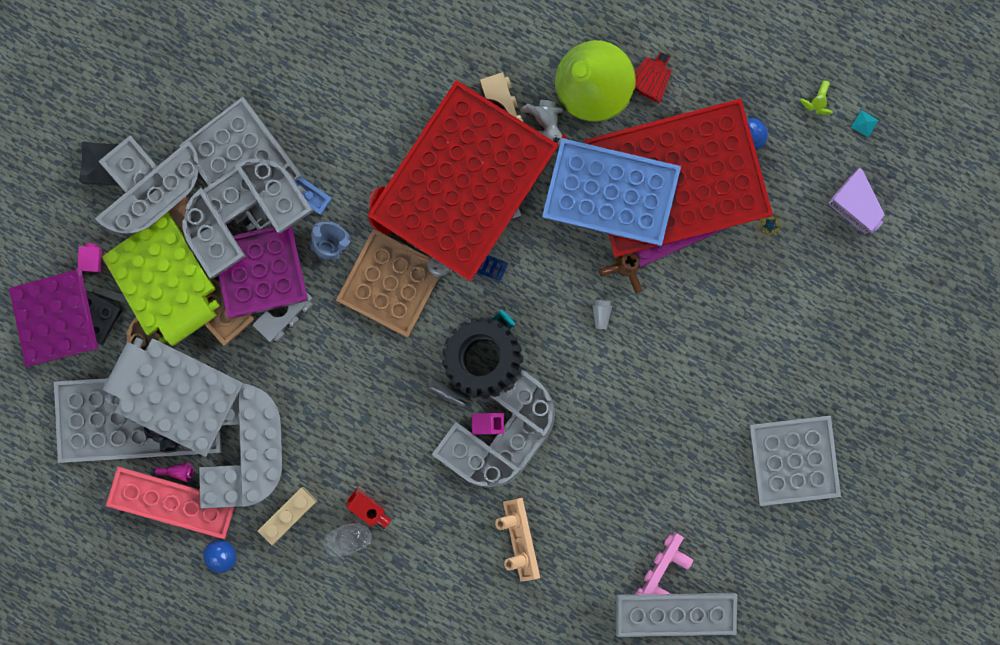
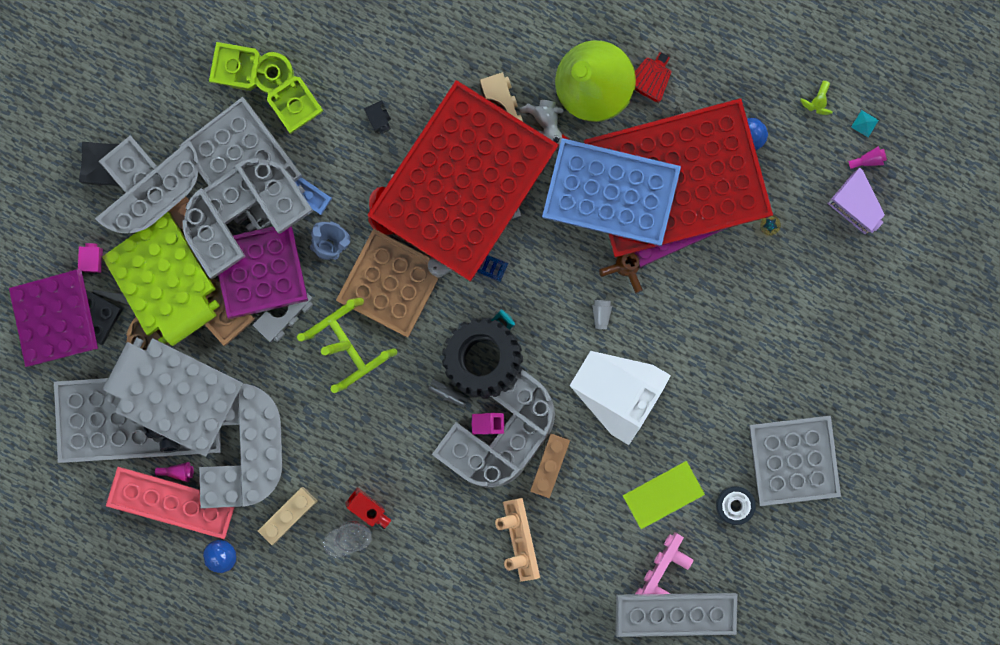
(247, 69): none -> lime plate
(345, 344): none -> lime piece
(378, 117): none -> black brick
(550, 465): none -> medium nougat arch
(619, 391): none -> white wedge
(663, 495): none -> lime window
(724, 501): none -> wheel
(872, 158): none -> dark pink cone

